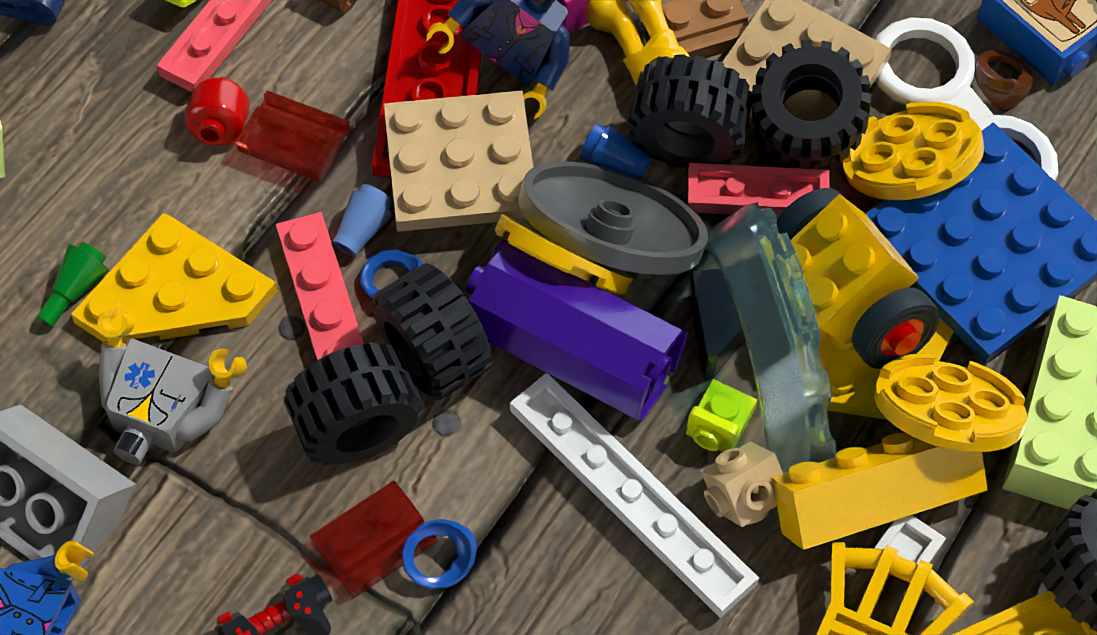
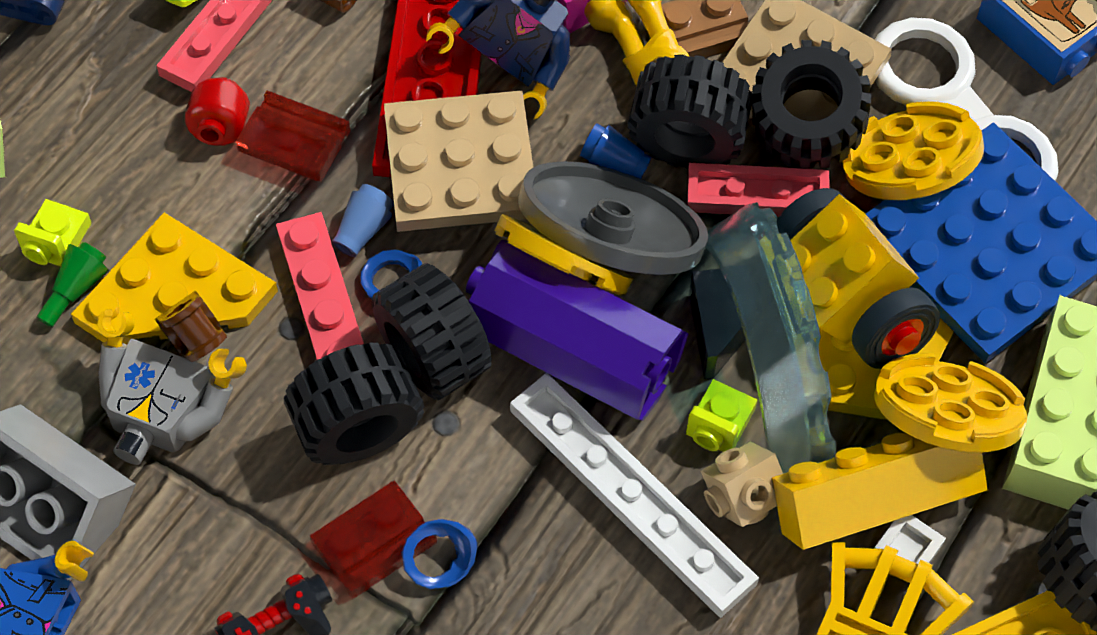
(51, 232): none -> neon yellow bracket
(191, 327): none -> reddish brown piece
(1000, 91): reddish brown piece -> none

